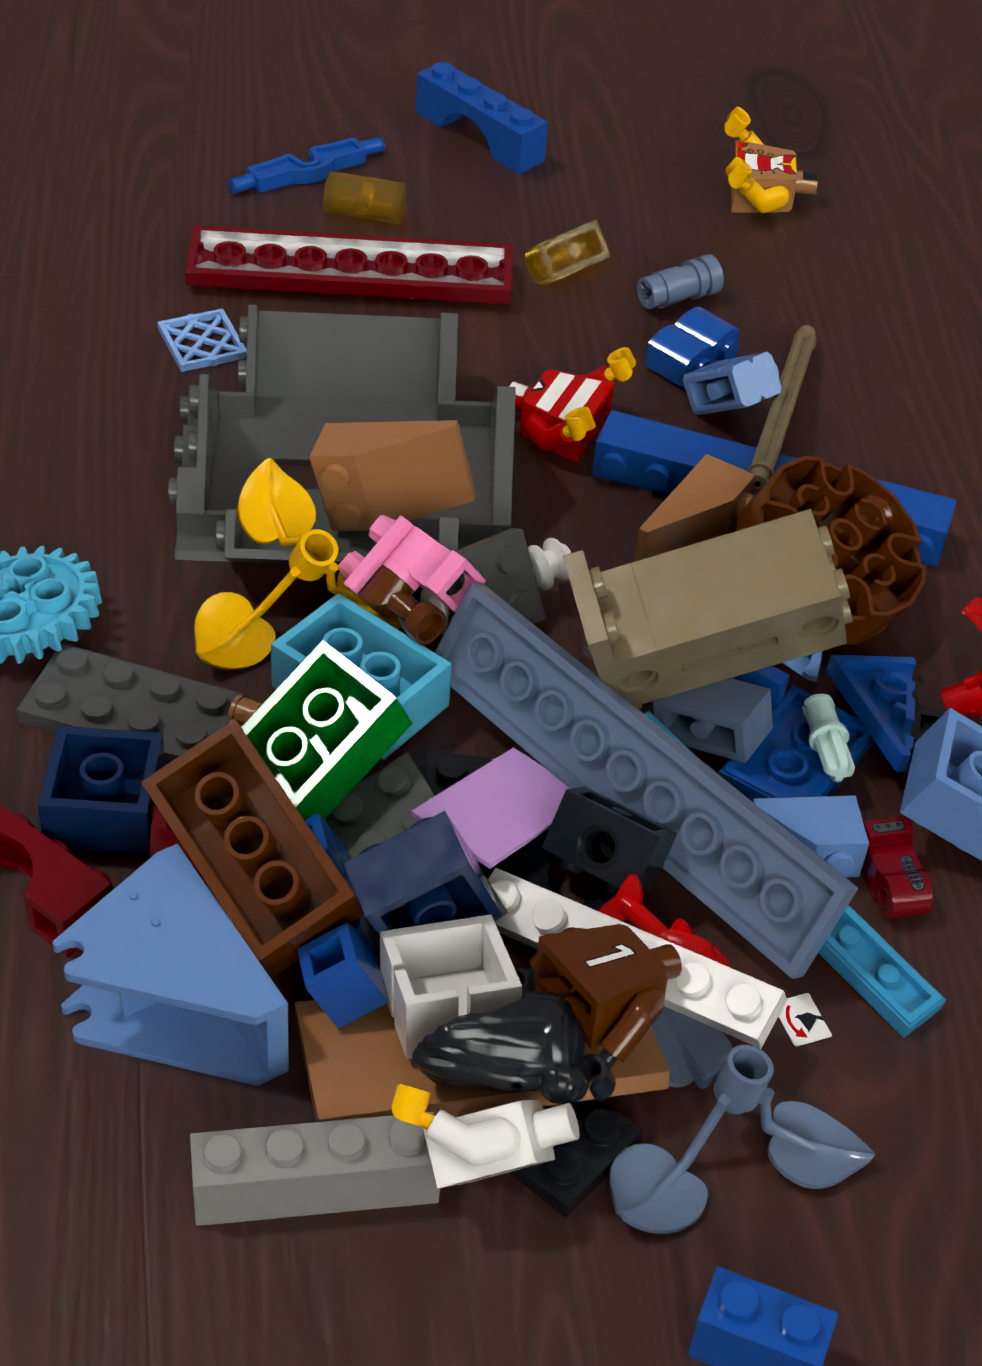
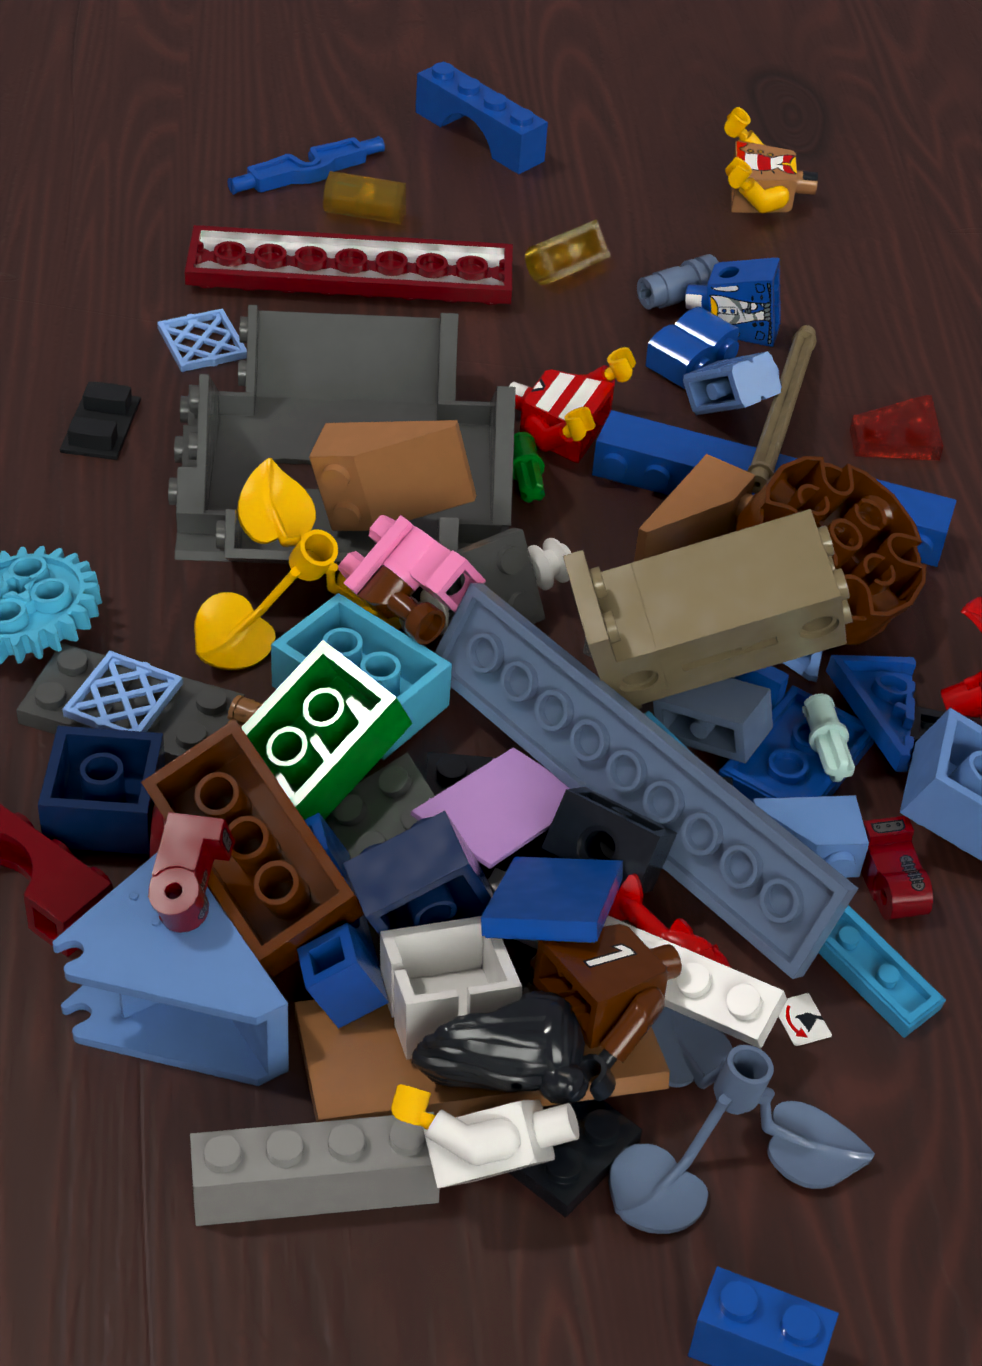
(101, 421): none -> black piece
(141, 670): none -> light blue window
(185, 867): none -> leg
(528, 467): none -> green axle
(553, 899): none -> blue tile
(744, 296): none -> blue torso
(898, 431): none -> clear red wing

